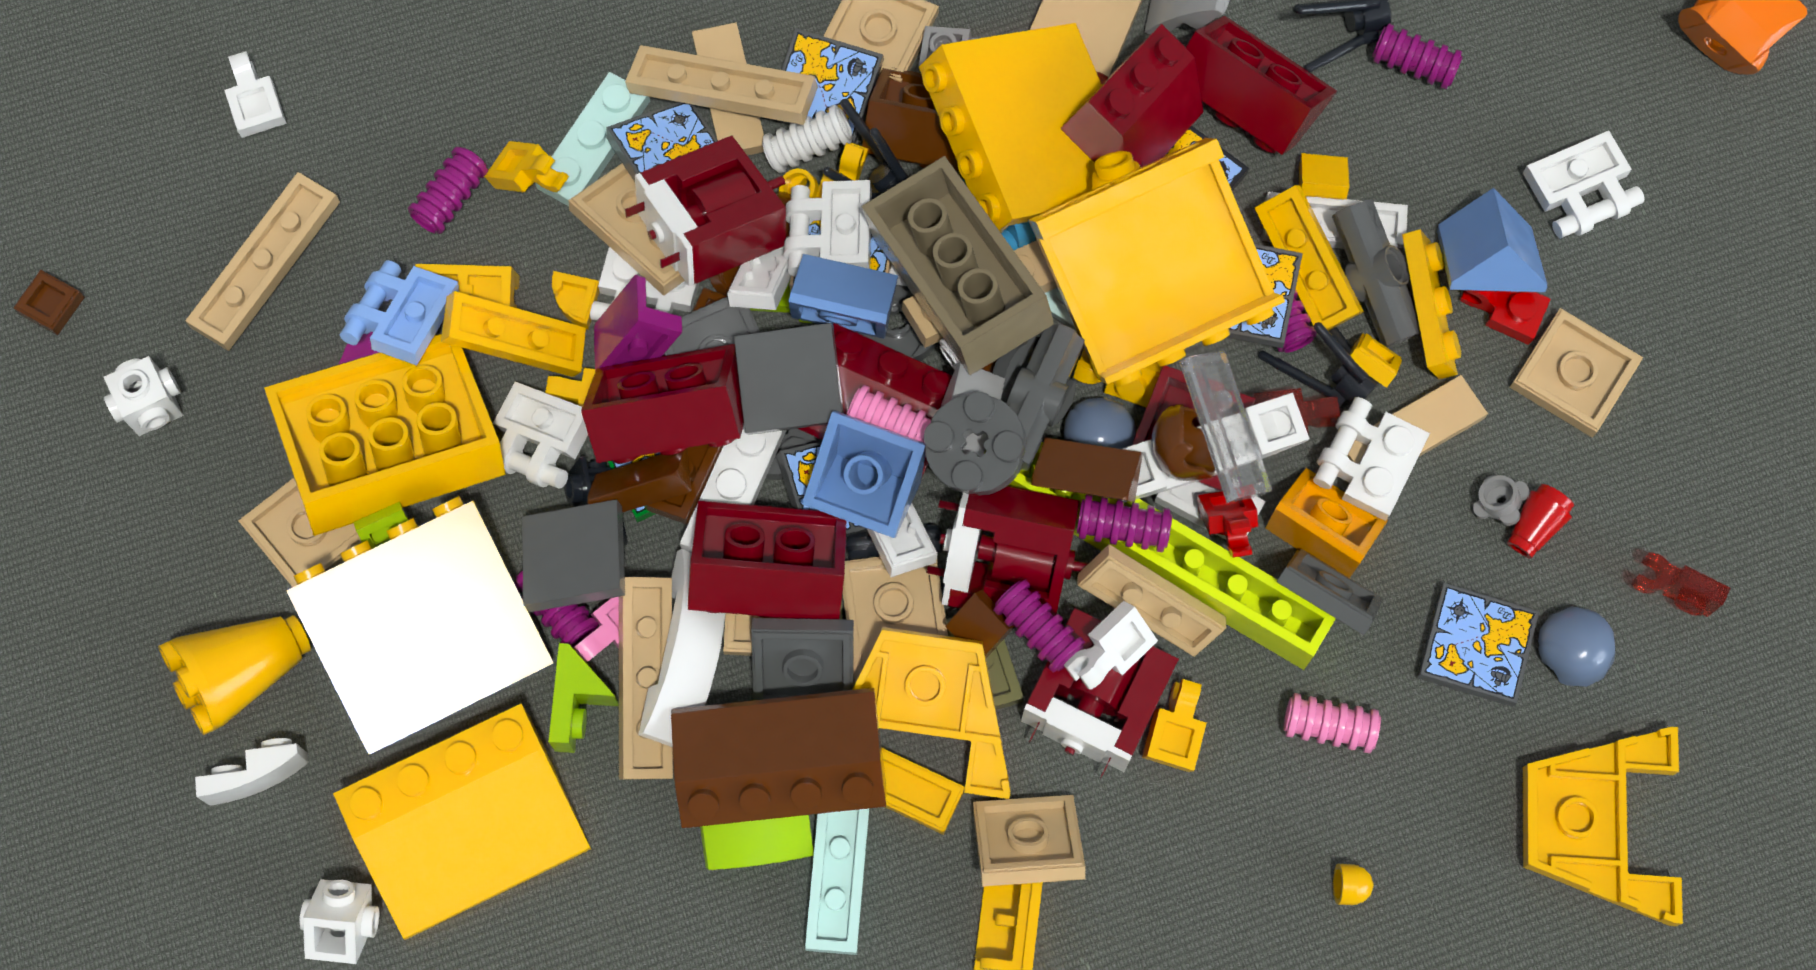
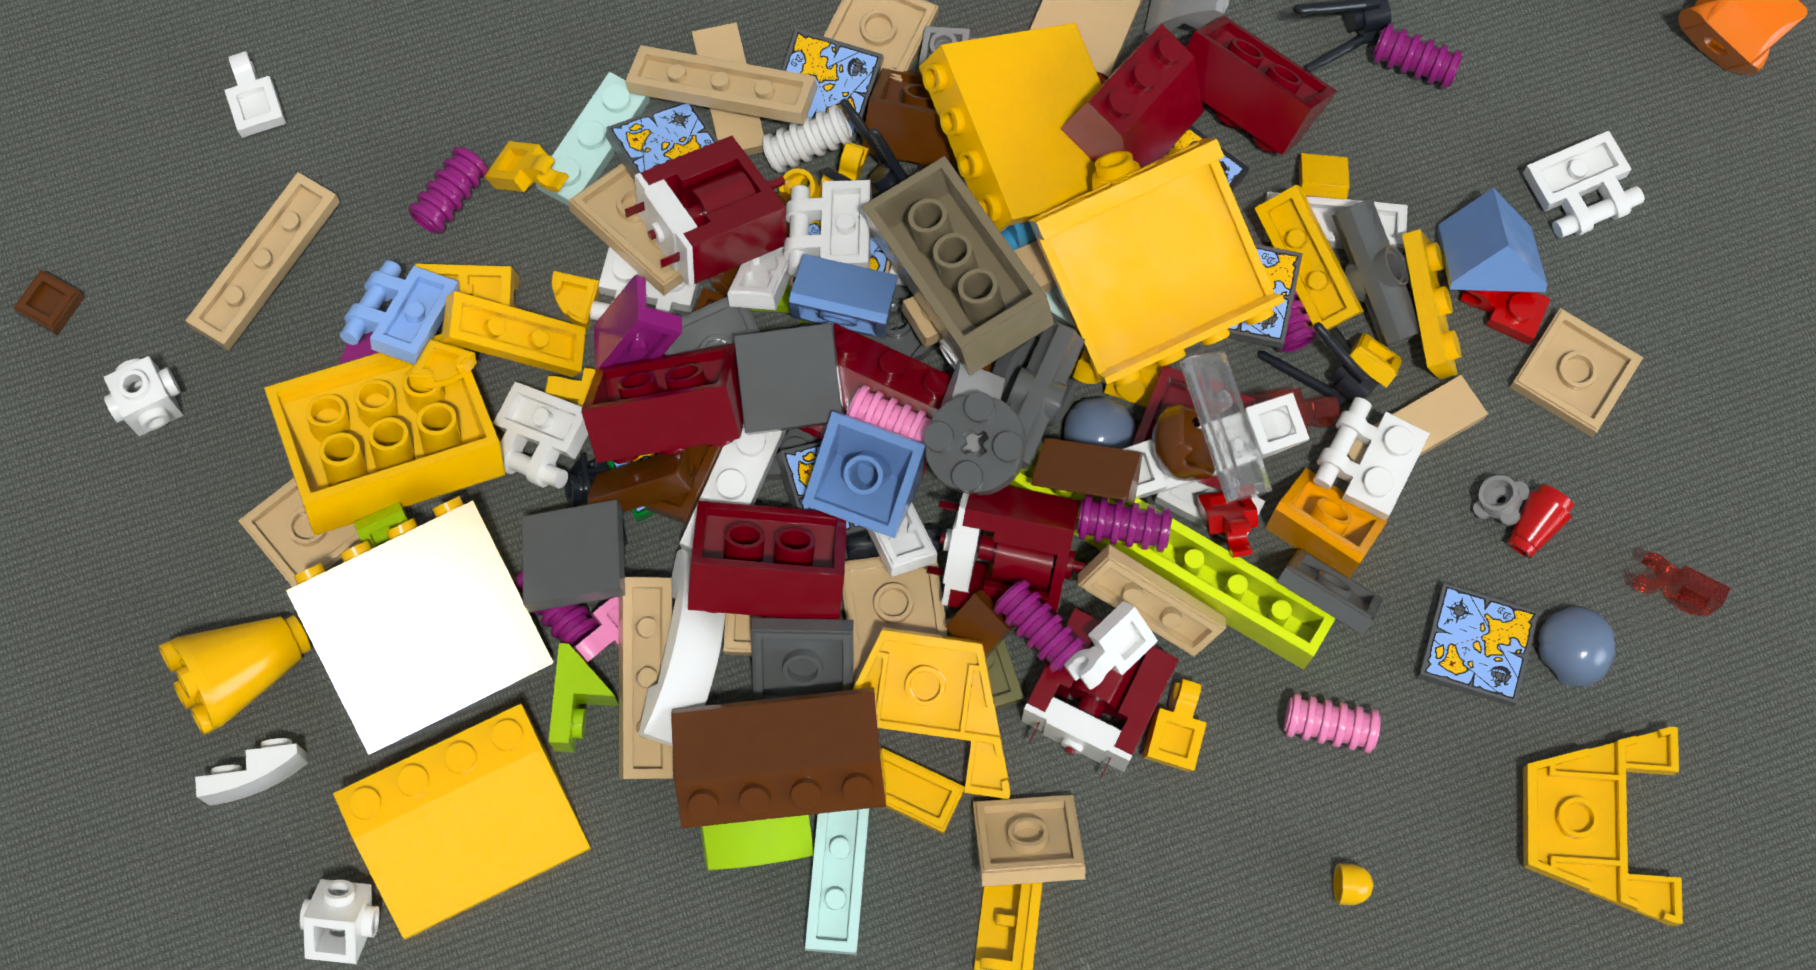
(441, 365): none -> yellow tile

